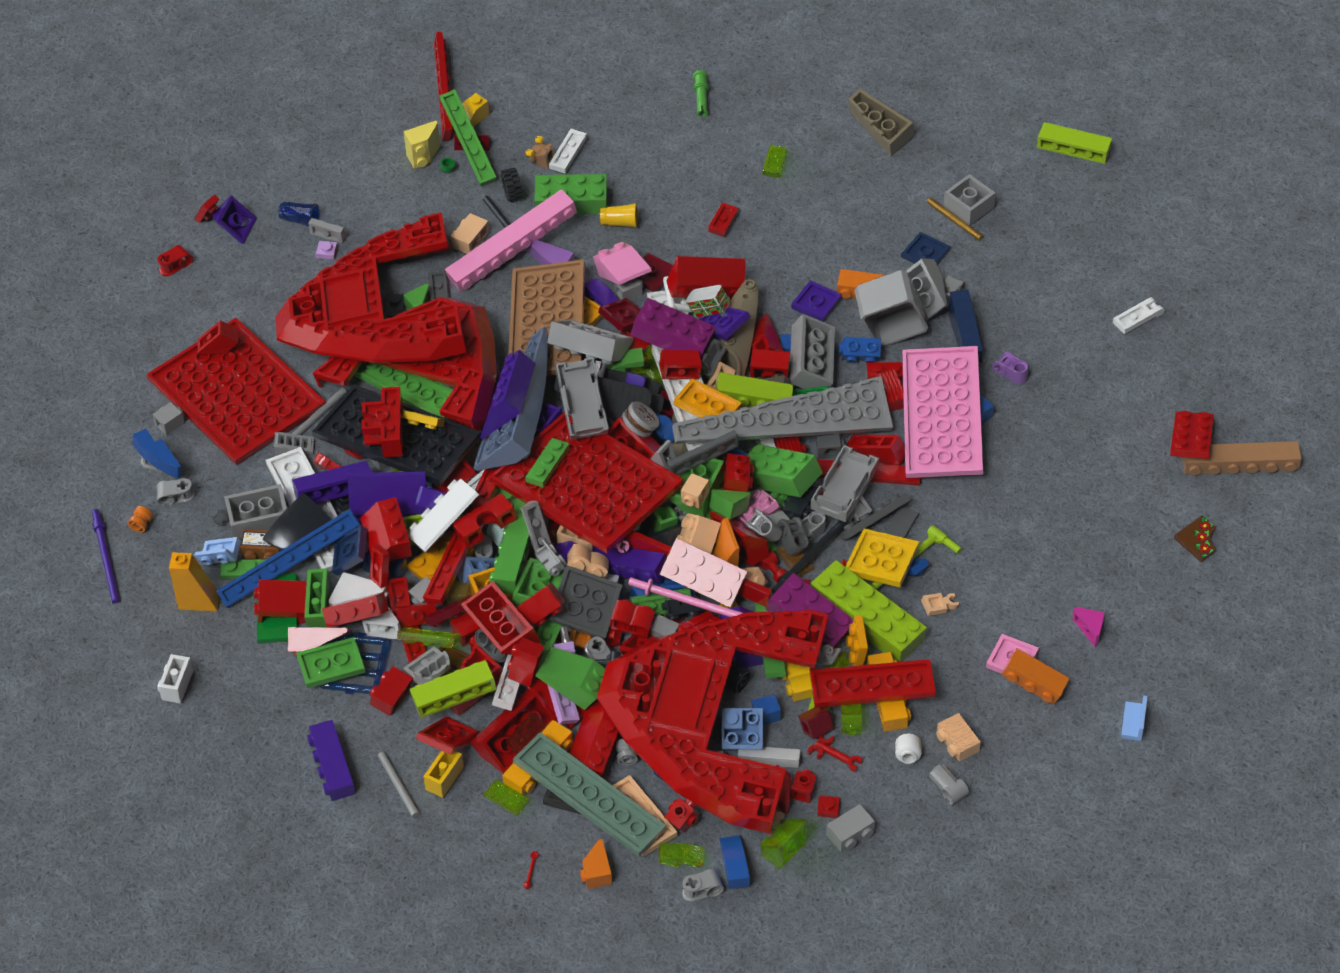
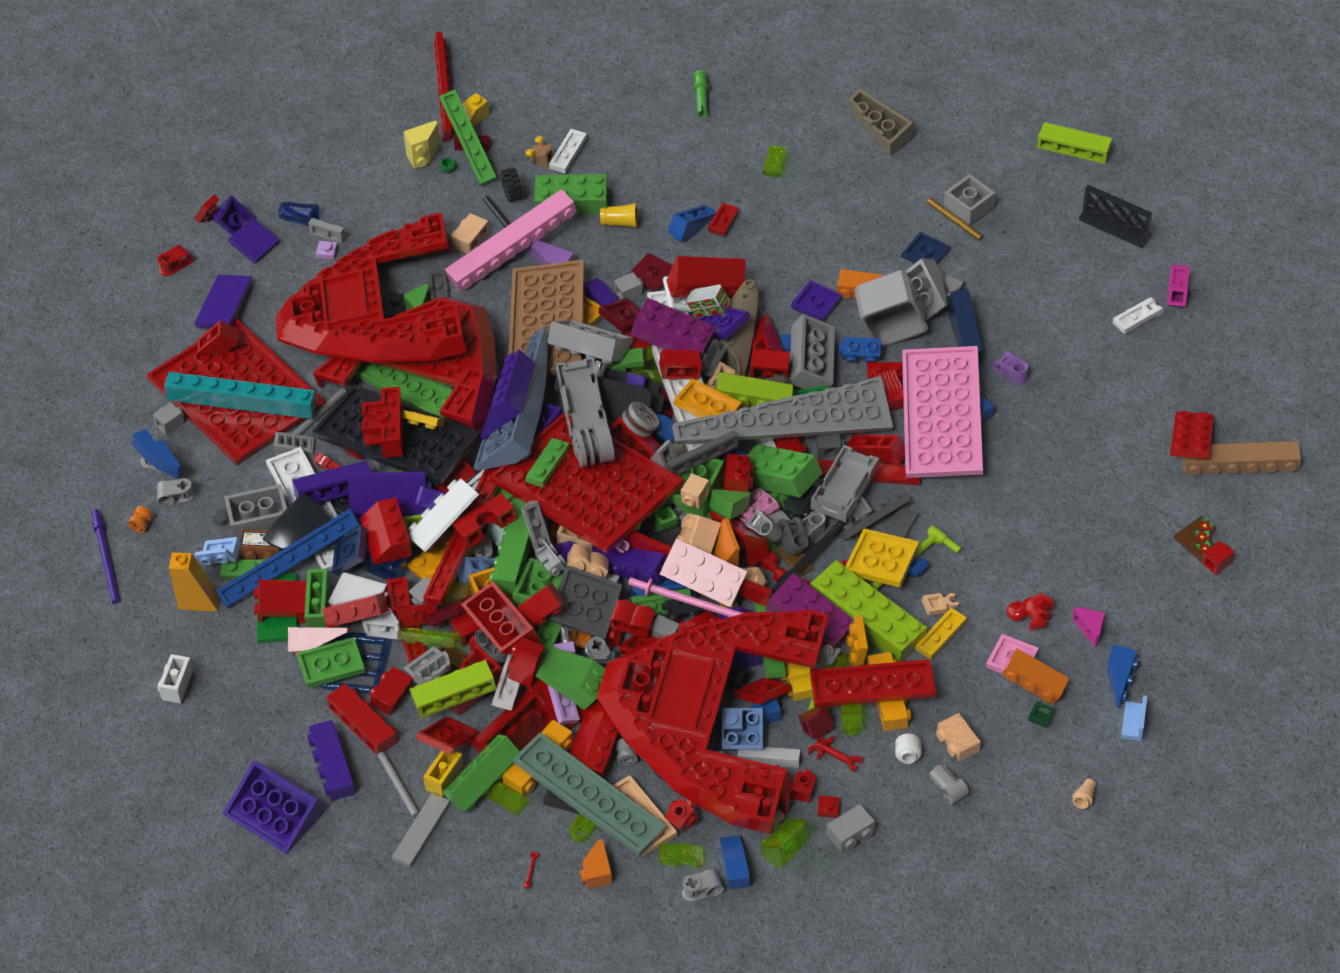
(223, 300): none -> dark purple tile
(240, 395): none -> teal brick
(253, 240): none -> dark purple tile
(273, 807): none -> dark purple slope
(362, 719): none -> red brick
(379, 565): red plate -> none
(421, 830): none -> light grey tile
(481, 773): none -> bright green brick
(583, 825): none -> clear neon green plate
(593, 444): none -> light grey wheel
(620, 263): bright pink slope -> none
(690, 222): none -> blue slope
(762, 690): none -> red tile
(941, 633): none -> yellow plate
(1033, 607): none -> red animal
(1041, 714): none -> dark green plate
(1084, 795): none -> light nougat cone
(1112, 223): none -> black fence
(1119, 669): none -> blue slope
(1178, 285): none -> dark pink brick
(1218, 557): none -> red brick

